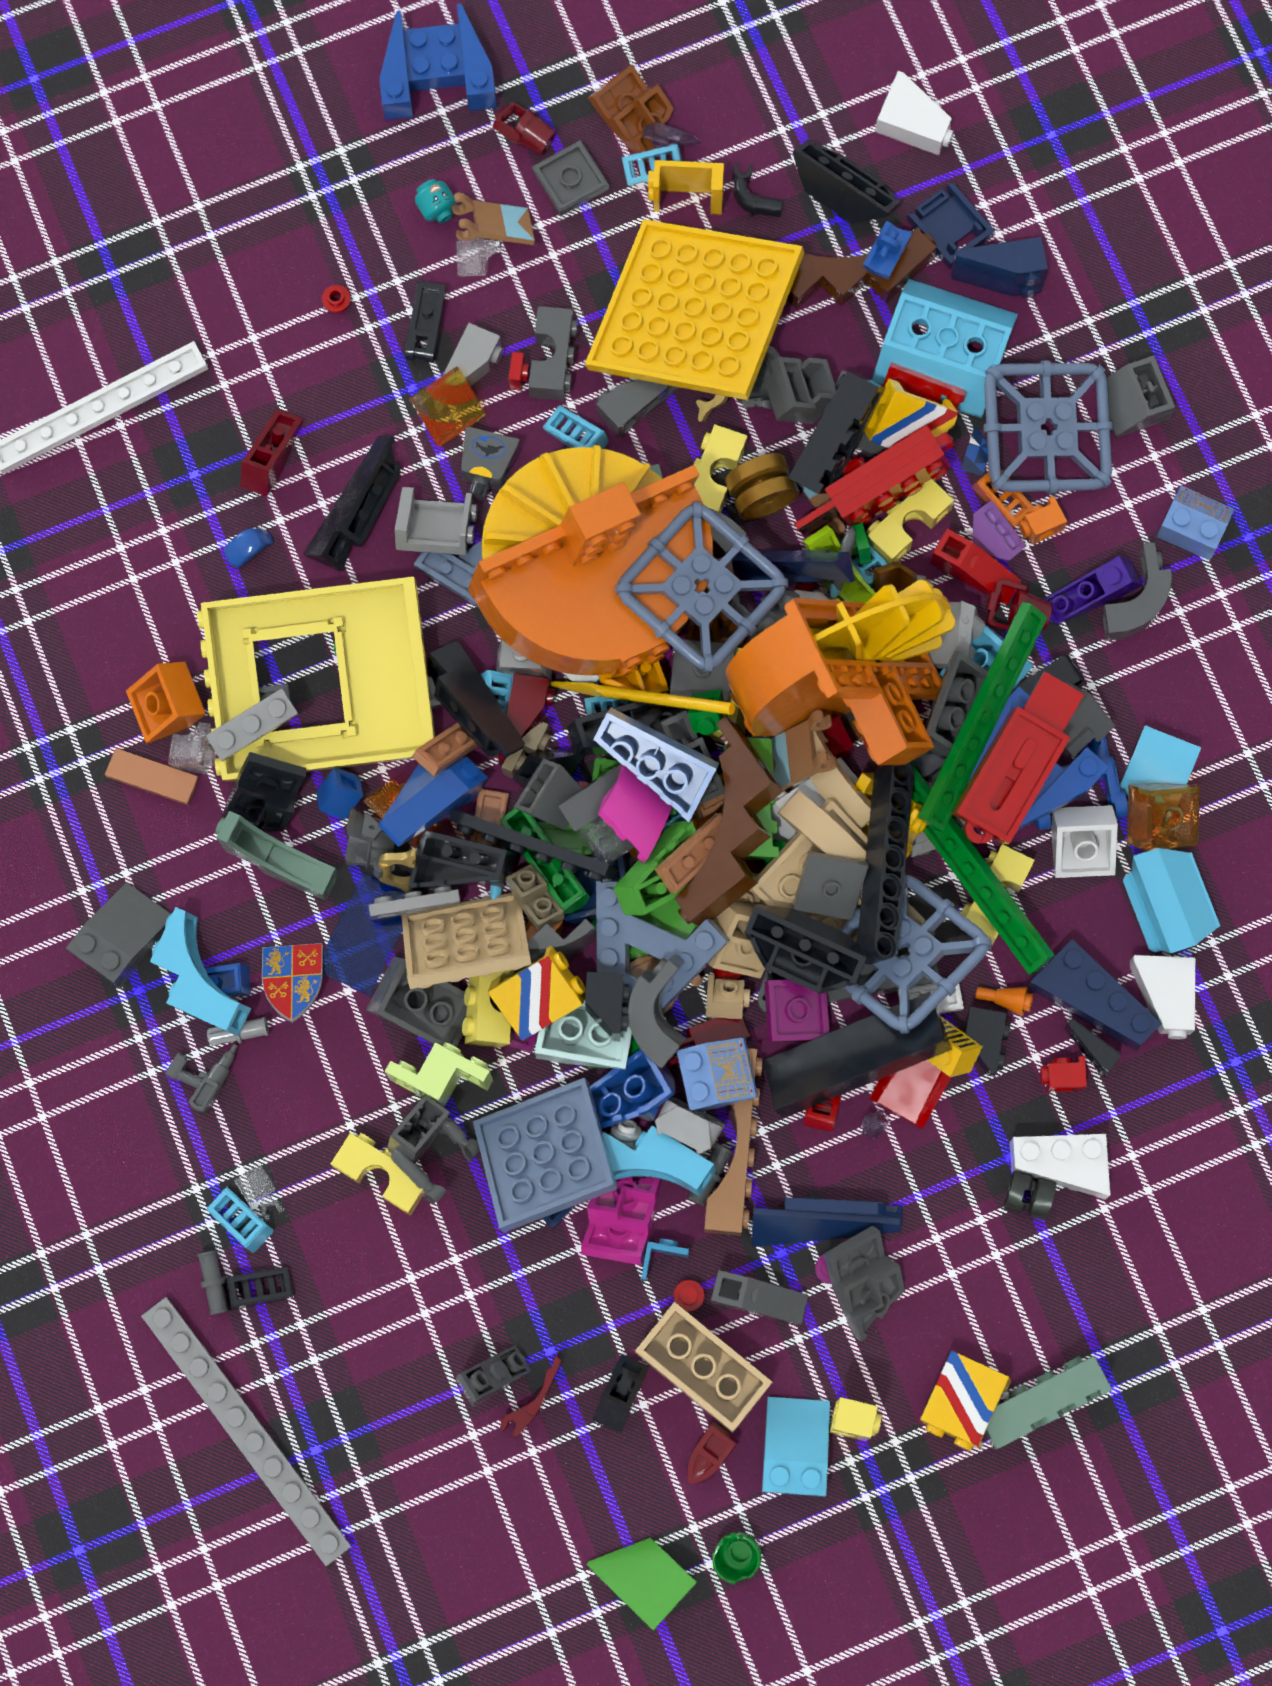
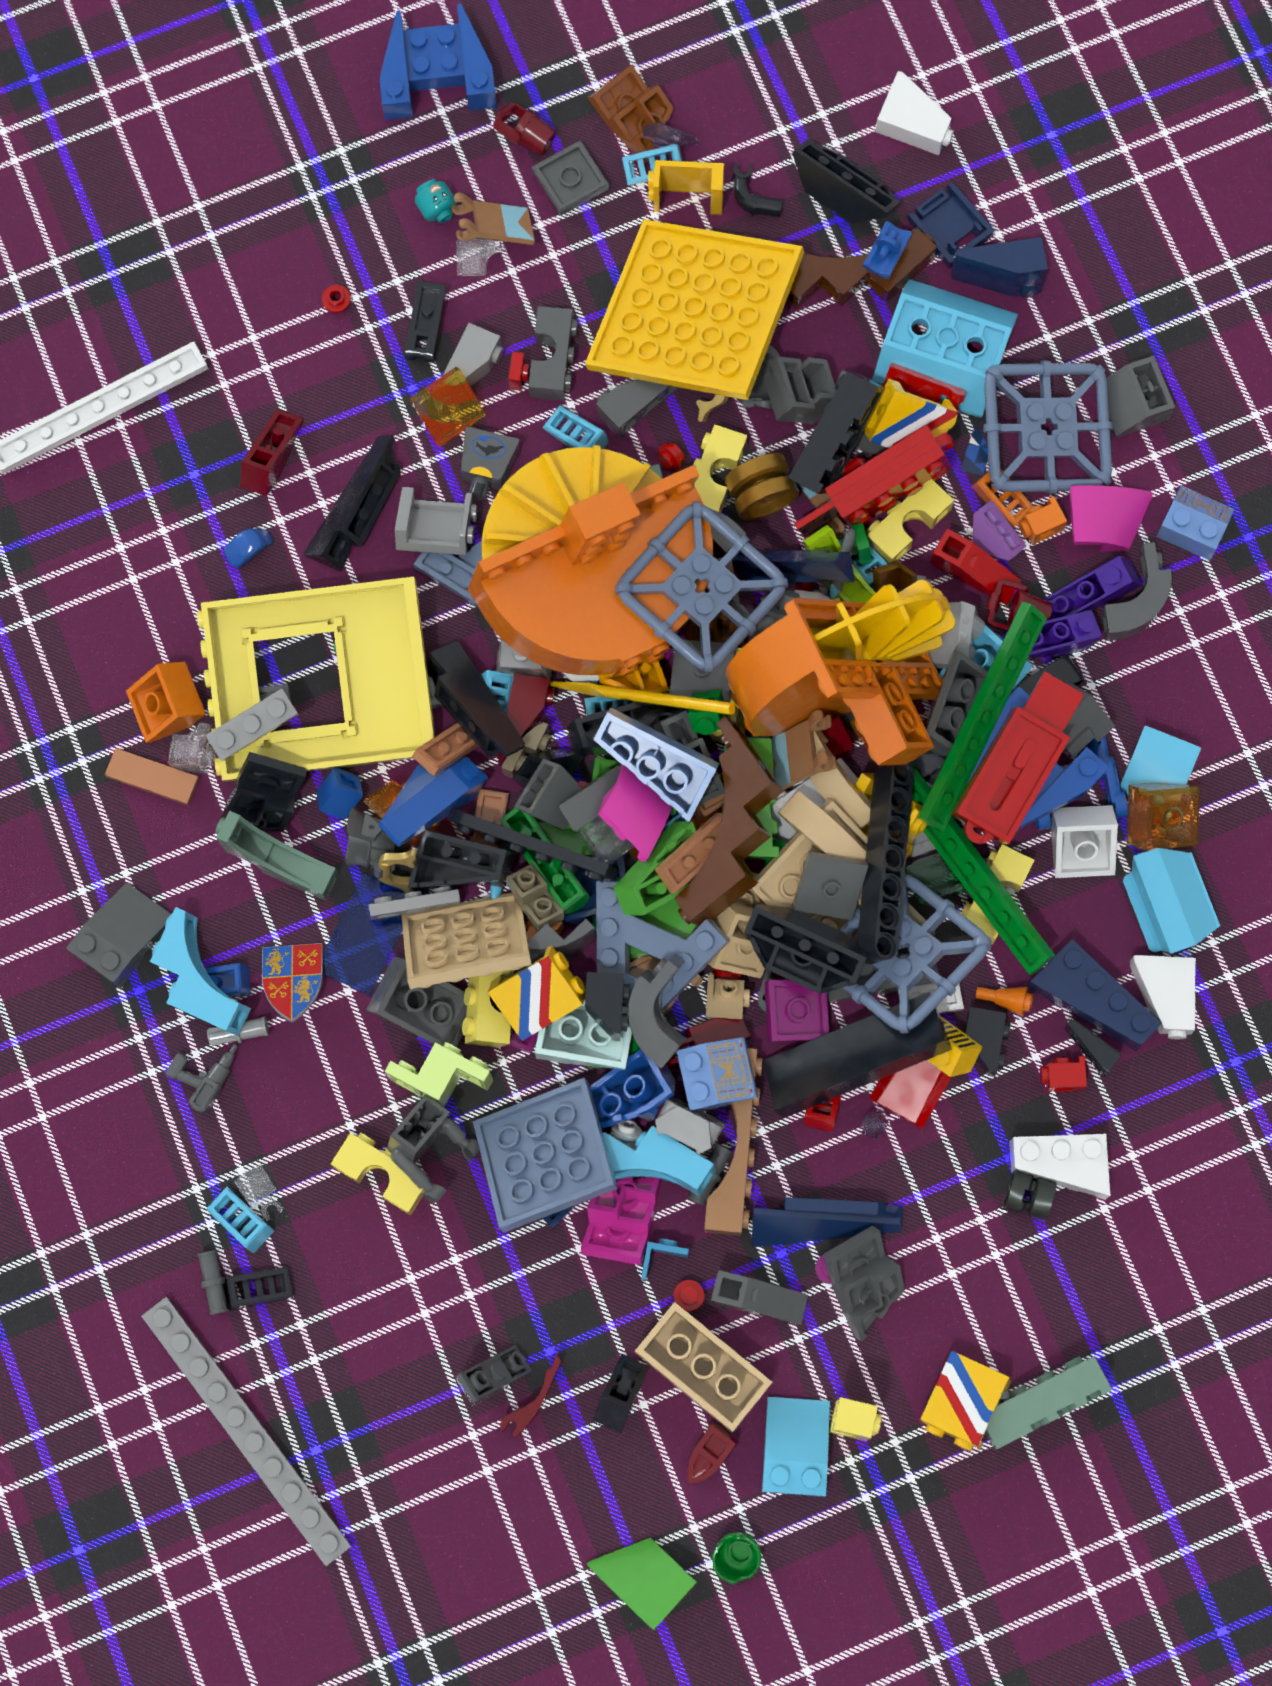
(670, 456): none -> red plate
(936, 875): none -> clear green bracket
(1067, 635): none -> dark purple slope
(1107, 515): none -> dark pink slope

